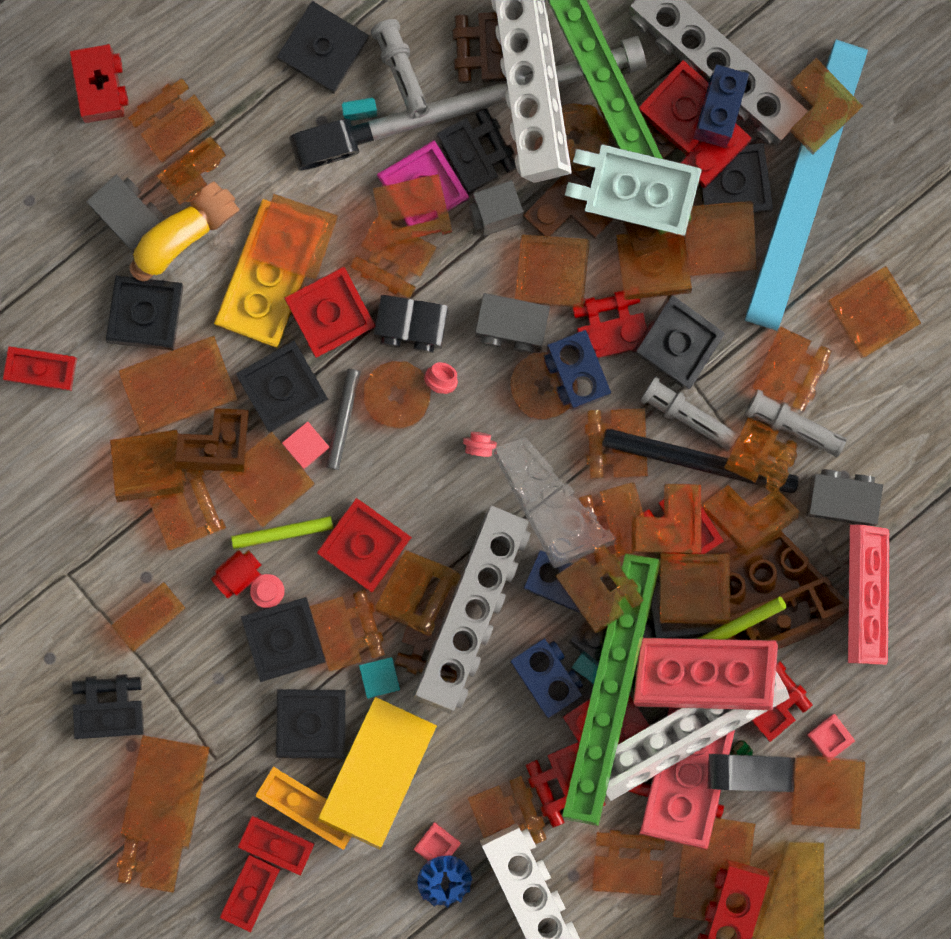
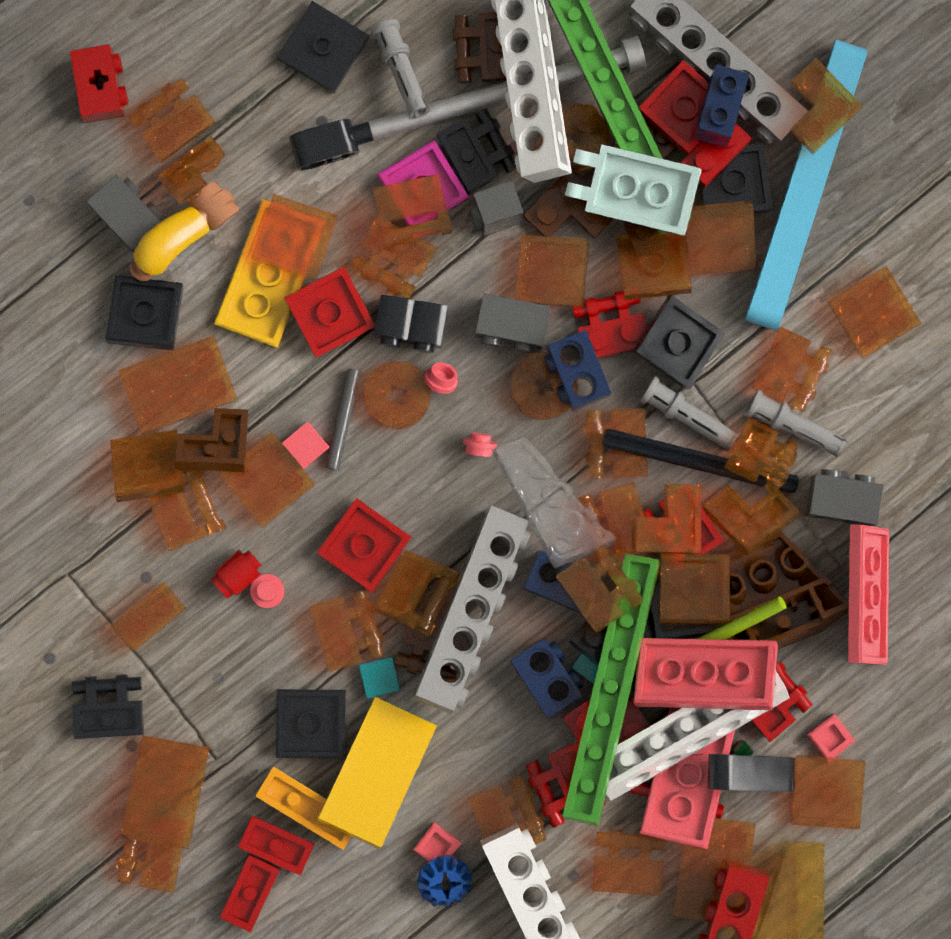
(39, 368): red plate -> none
(282, 386): black plate -> none
(282, 532): lime bar -> none
(283, 639): black plate -> none
(359, 109): teal tile -> none

